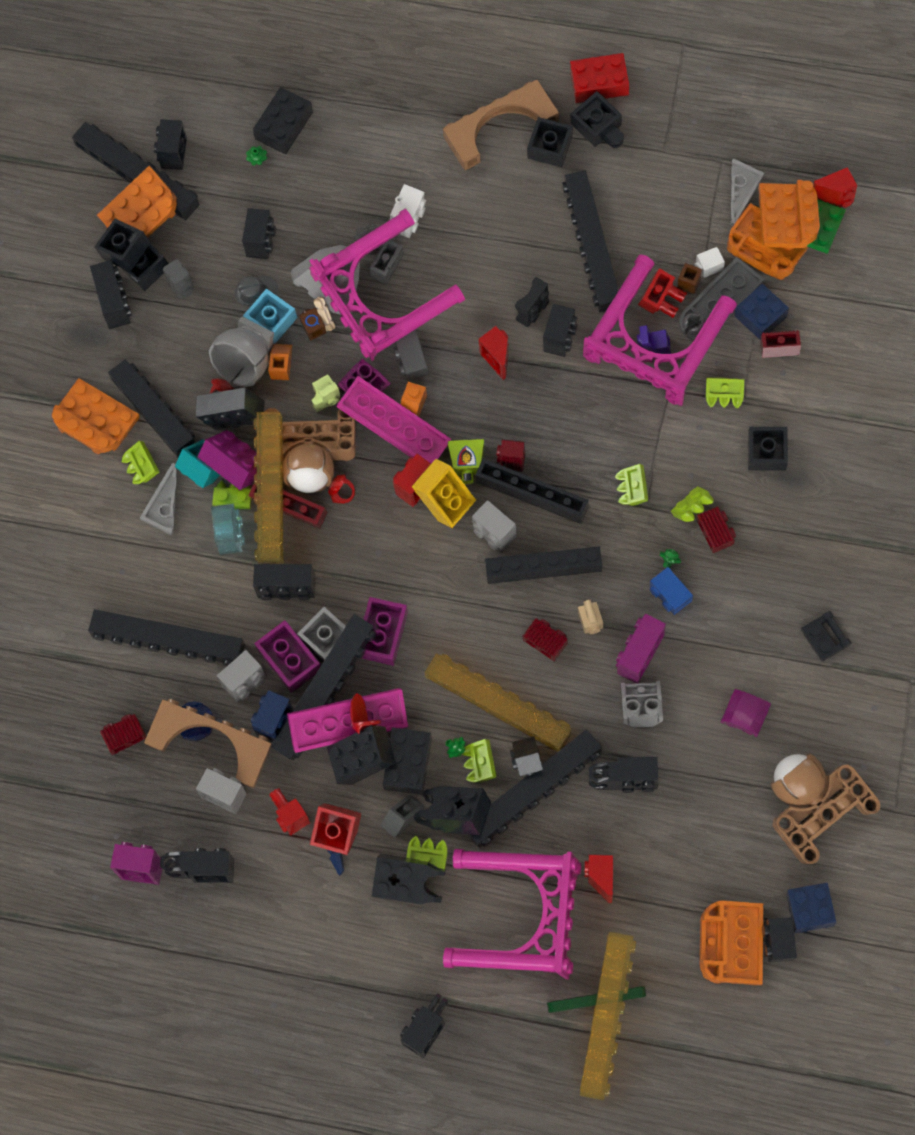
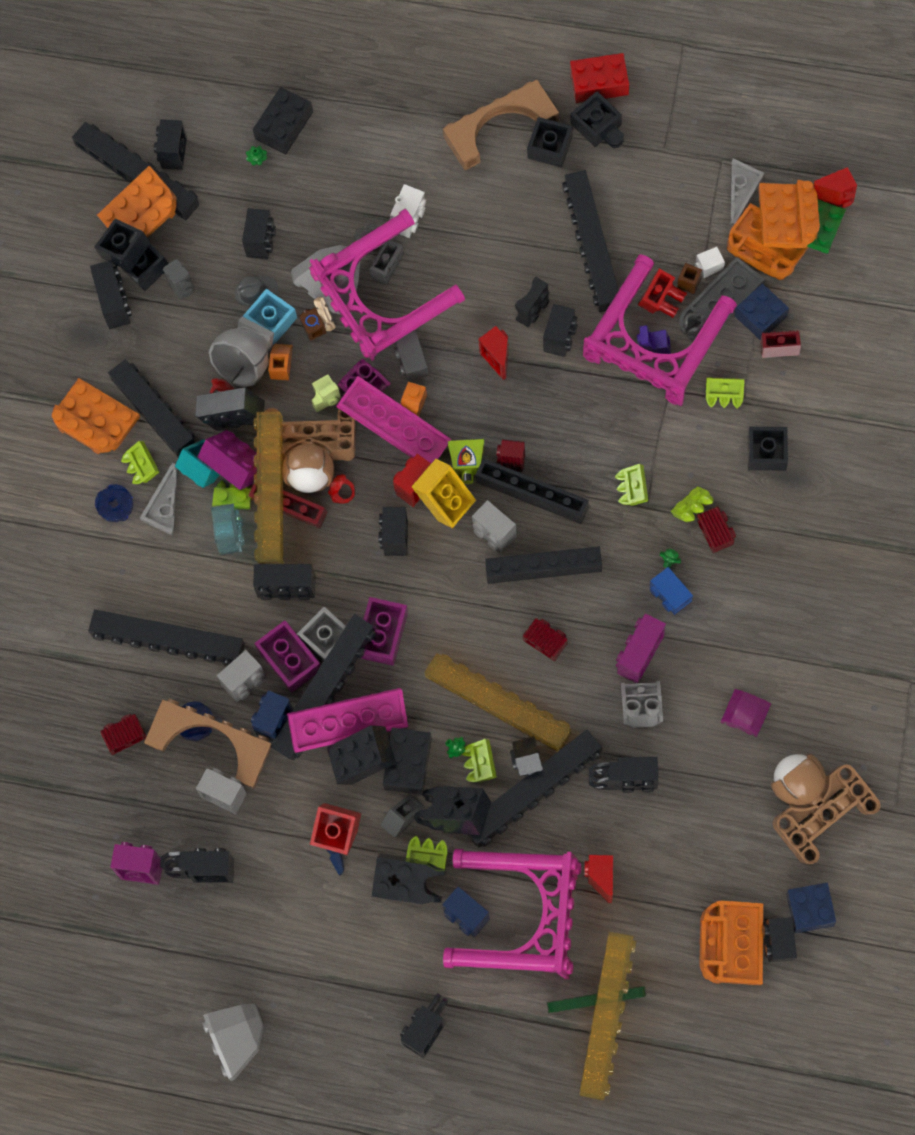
(117, 513): none -> clear blue plate
(235, 1036): none -> light grey brick
(290, 814): red brick -> none
(359, 714): red piece -> none
(394, 530): none -> black brick
(466, 912): none -> dark blue brick
(590, 617): tan brick -> none
(820, 639): black plate -> none

